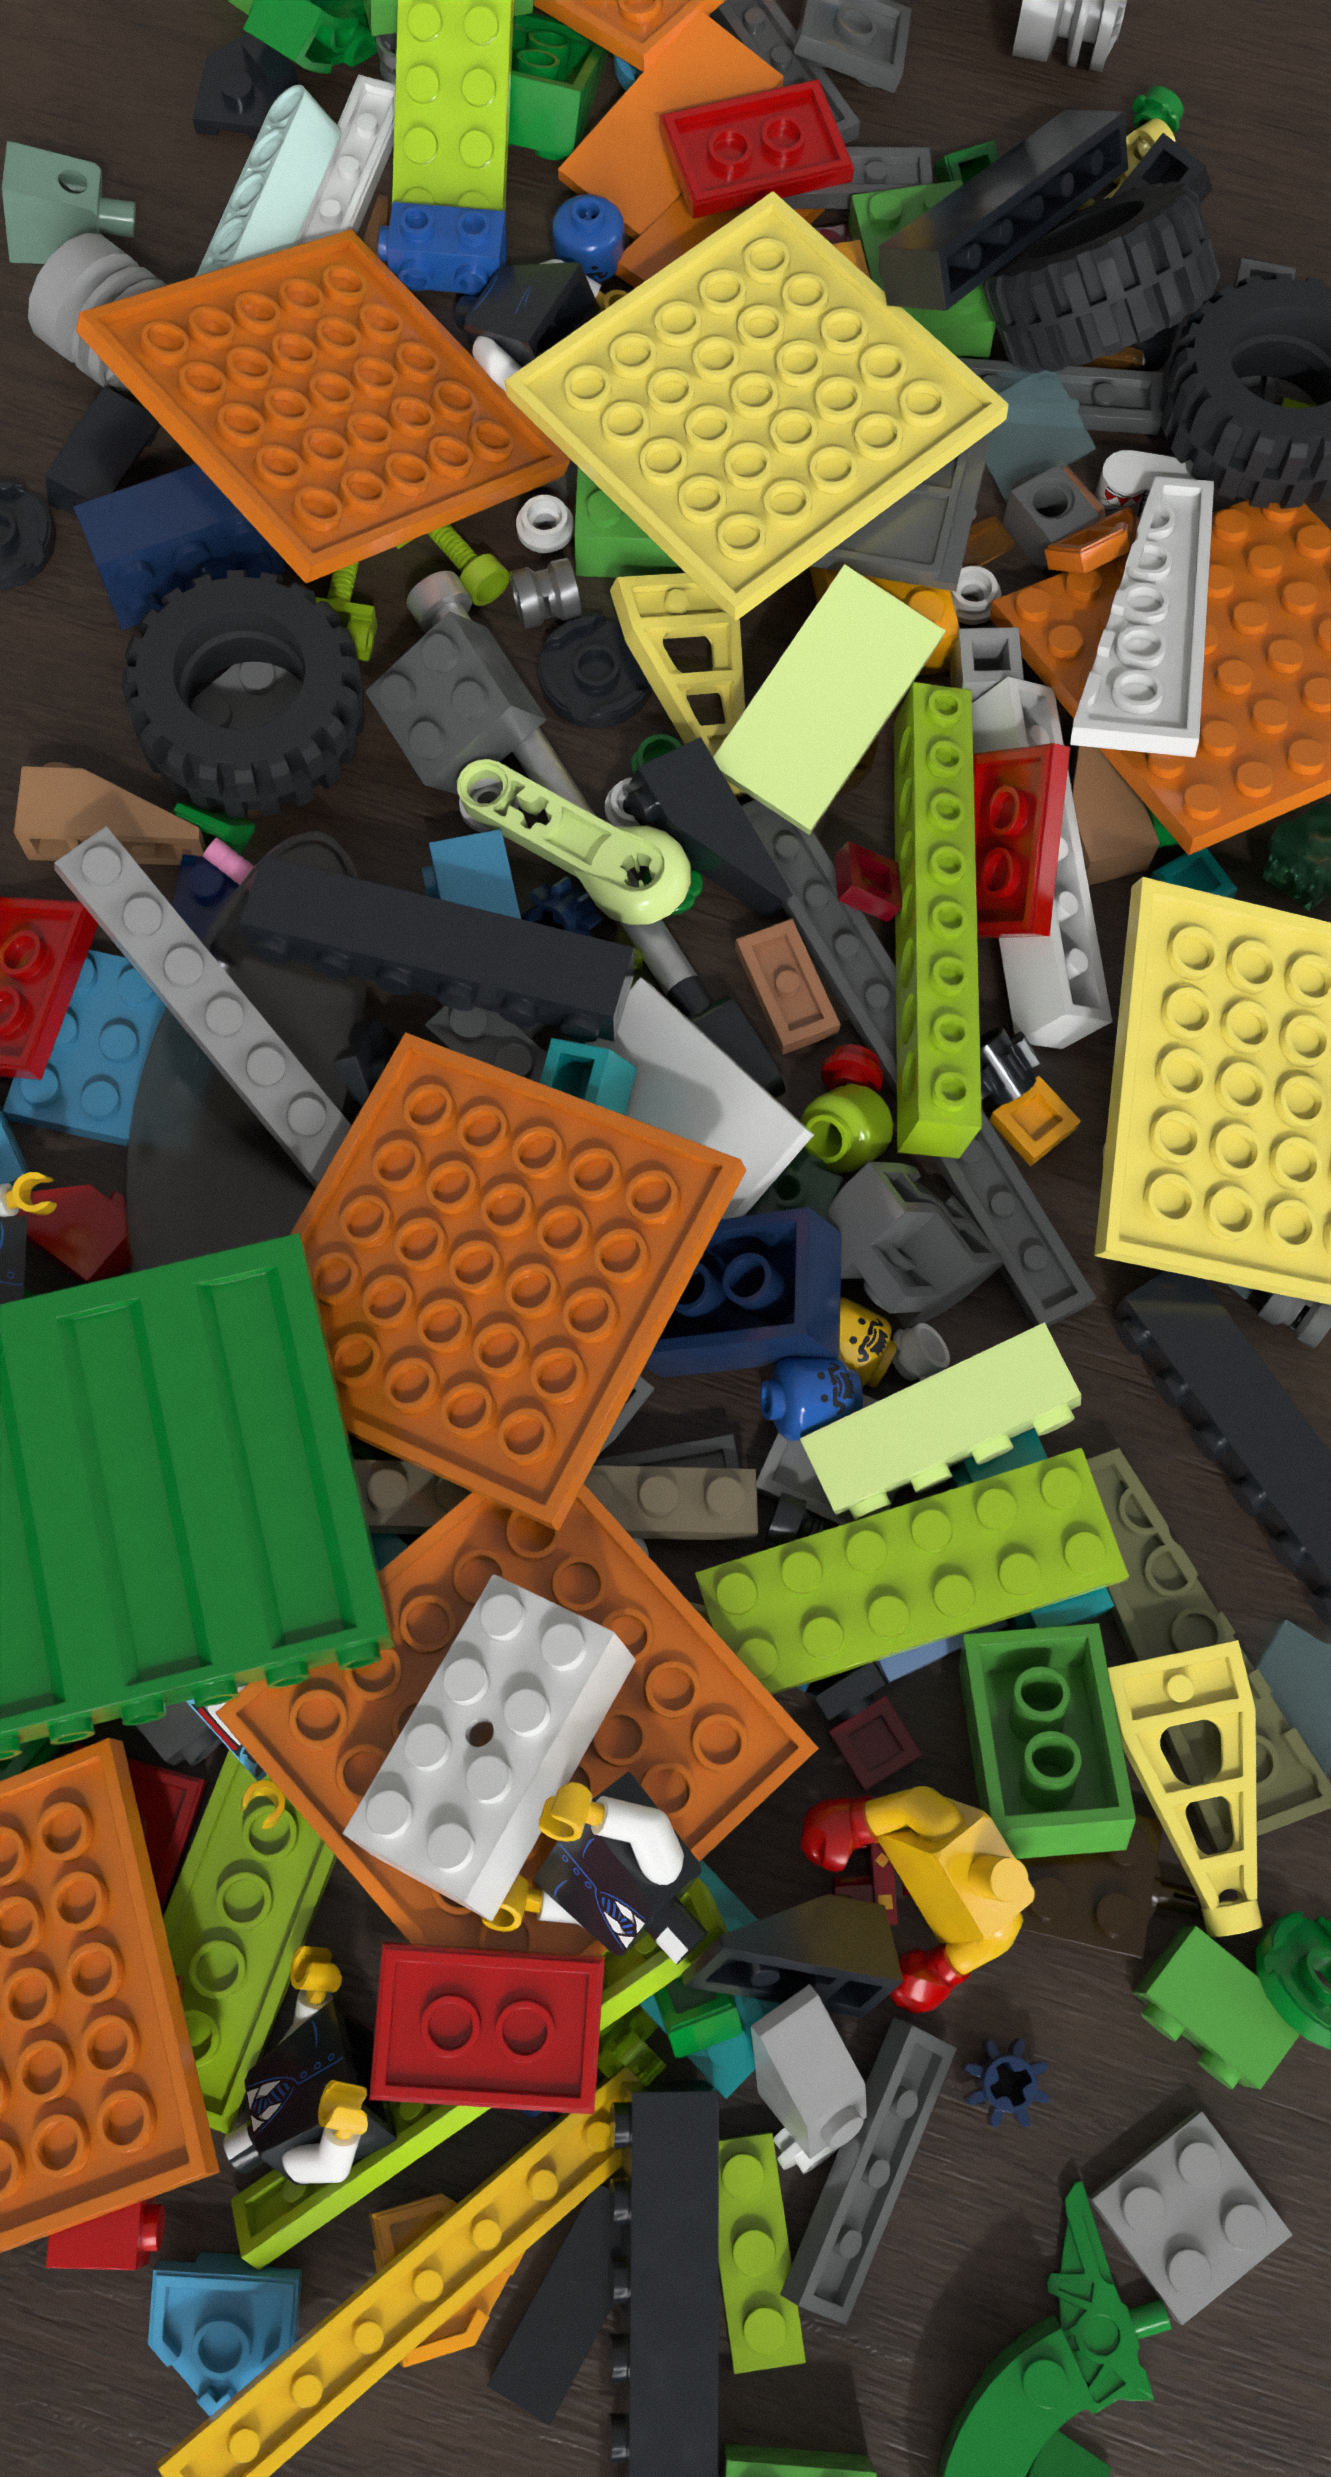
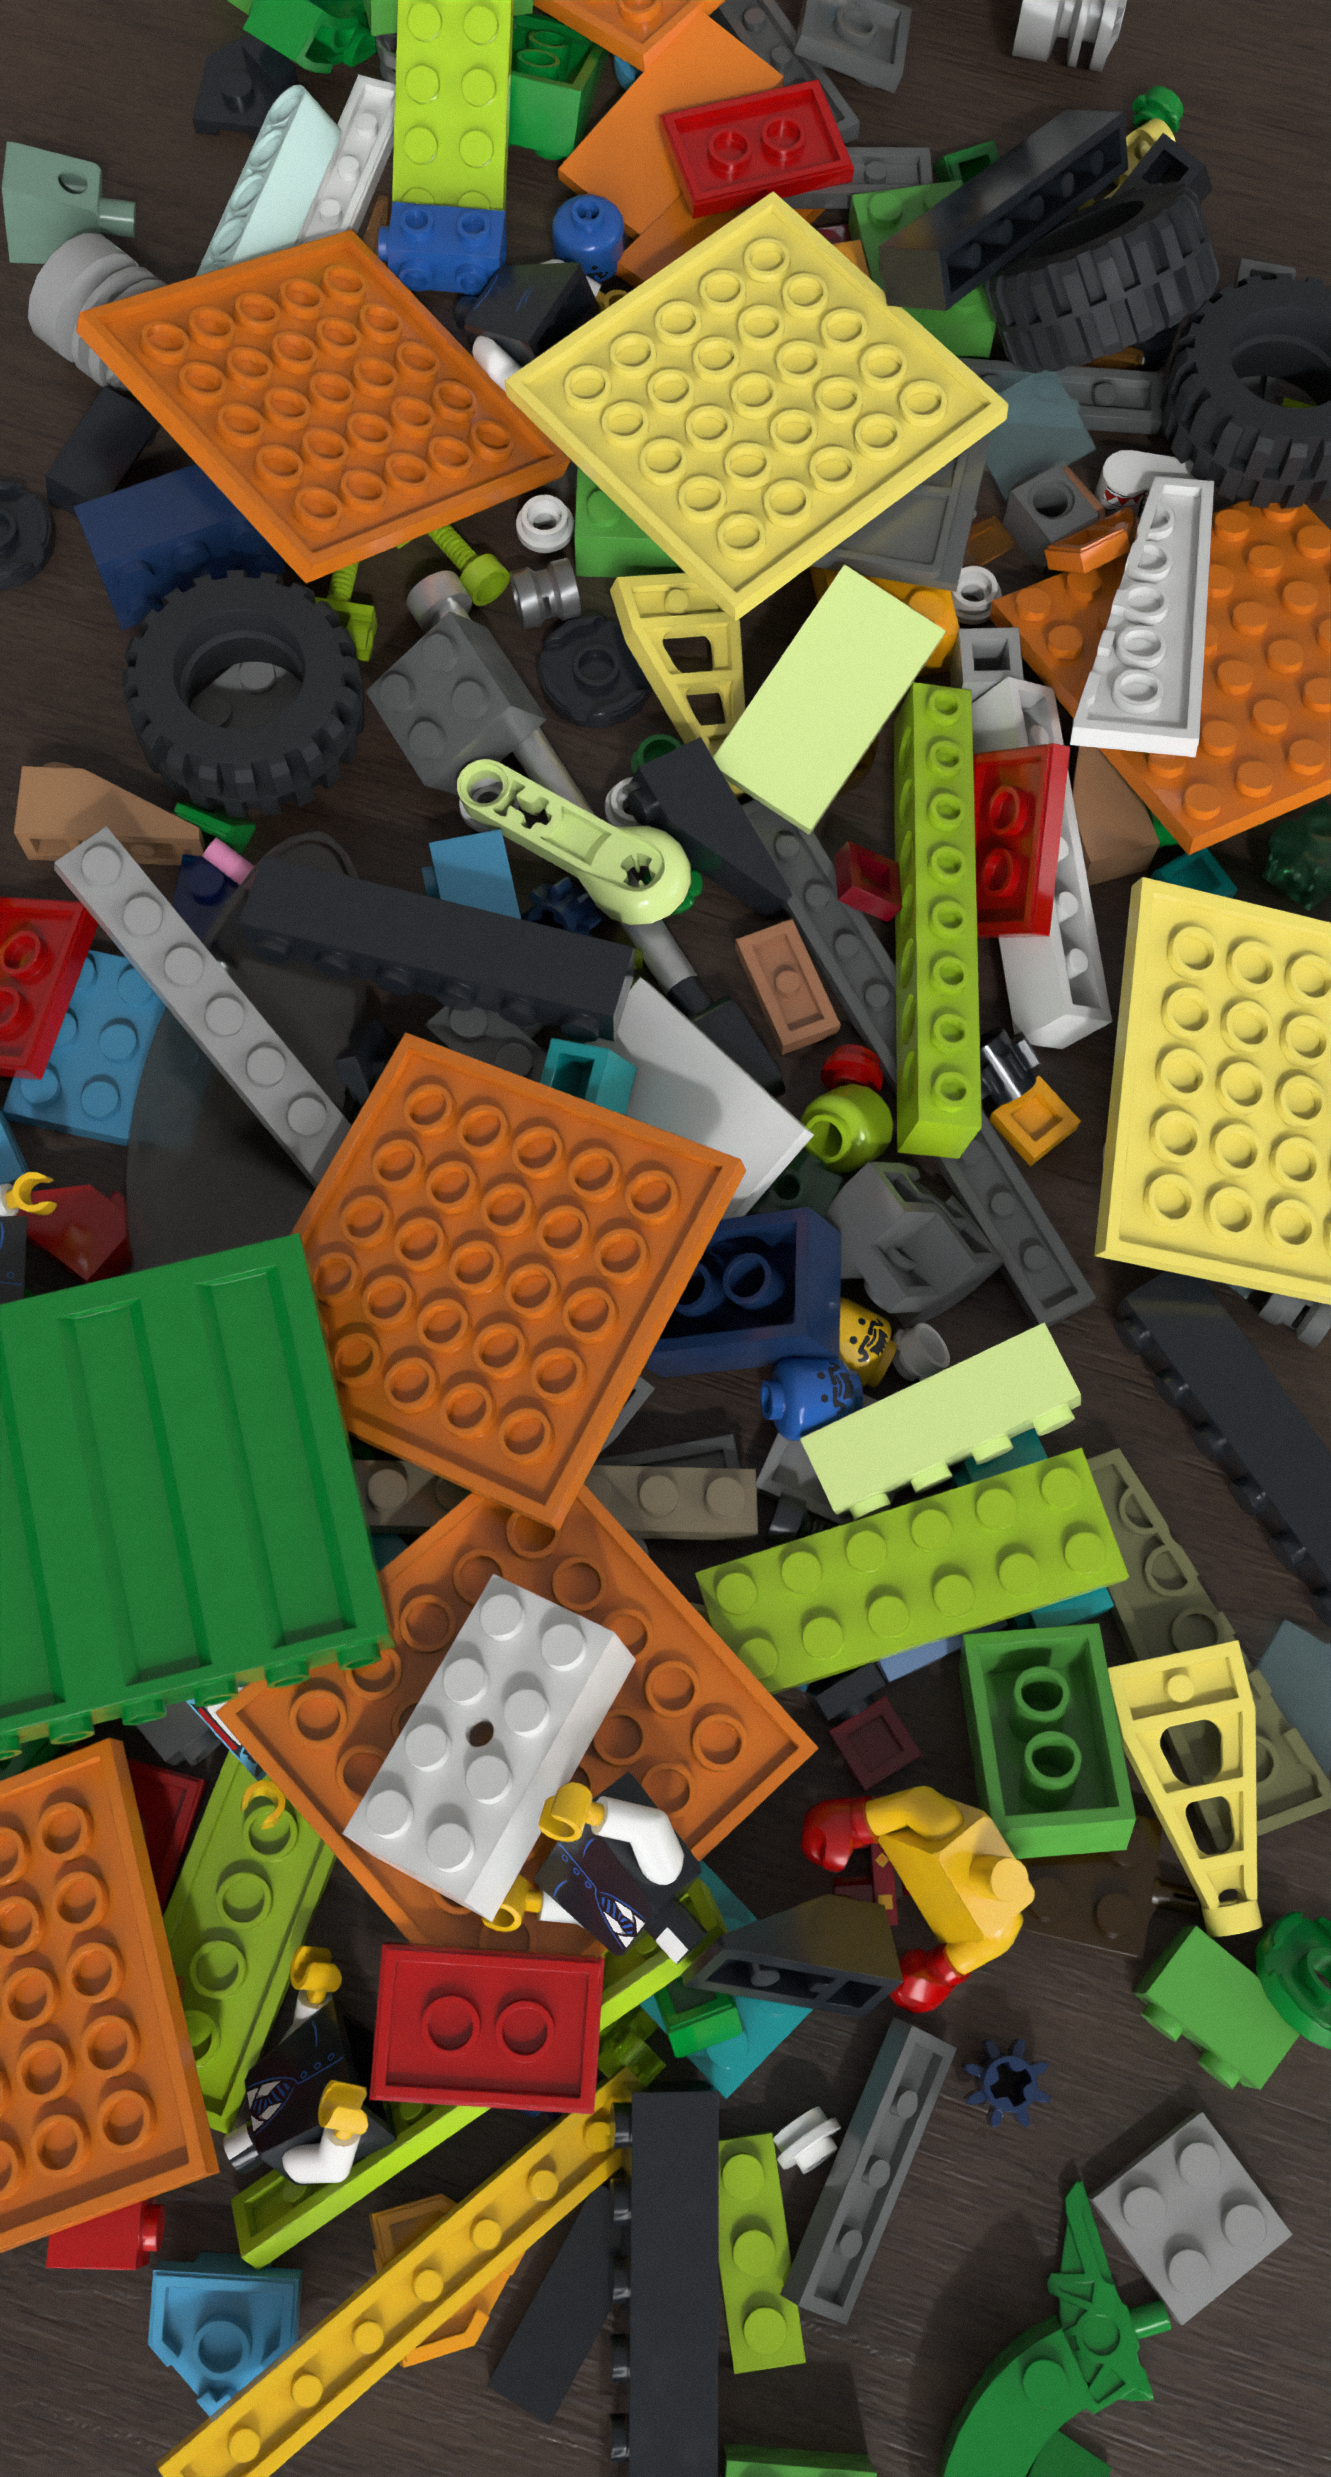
(808, 2074): light grey slope -> none

